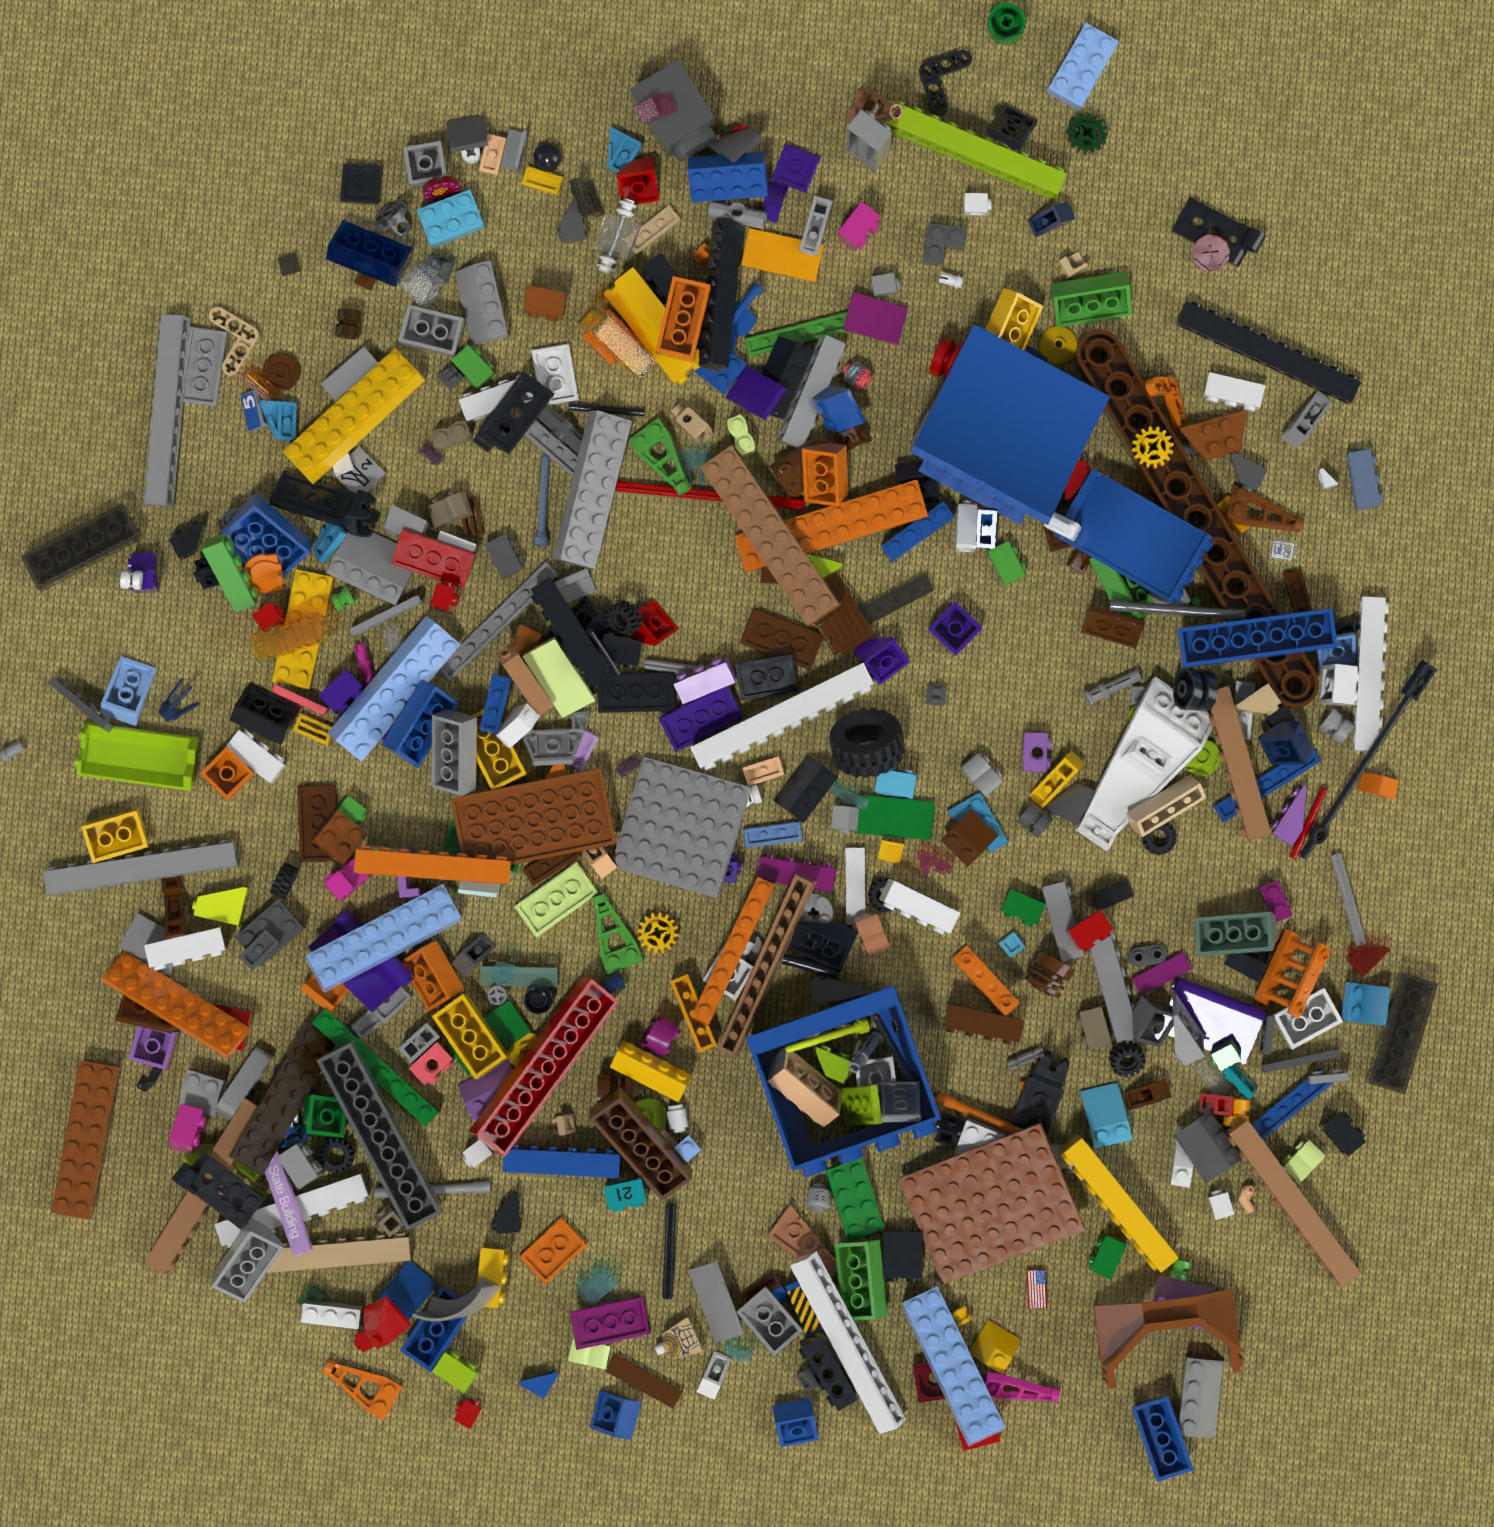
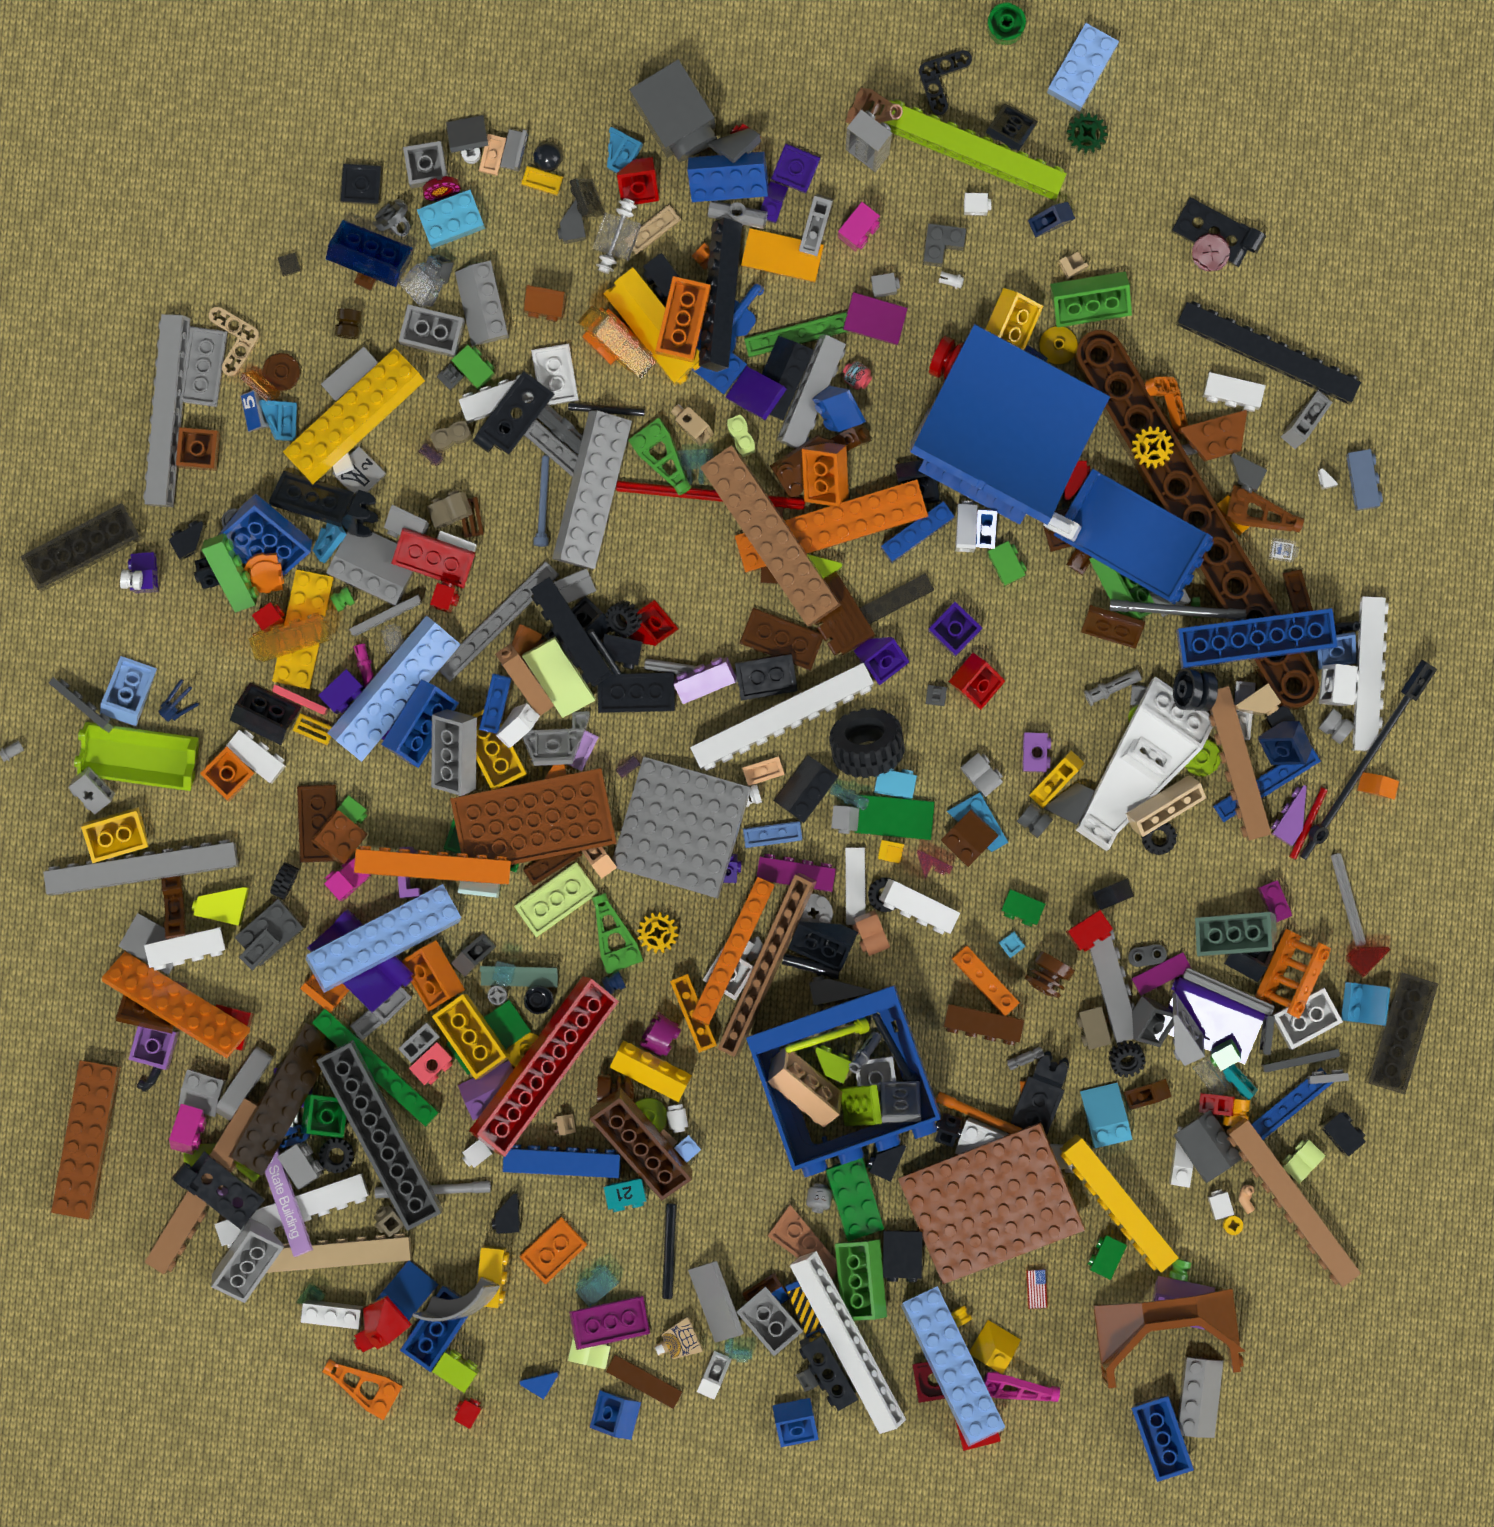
(91, 790): none -> light grey brick
(197, 449): none -> dark orange brick
(504, 557): dark grey brick -> none
(656, 108): clear pink slope -> none
(700, 718): dark purple tile -> none
(886, 1162): none -> black slope
(977, 681): none -> red slope
(1061, 919): light grey brick -> none
(1229, 991): none -> light grey axle
(1230, 1222): none -> yellow wheel

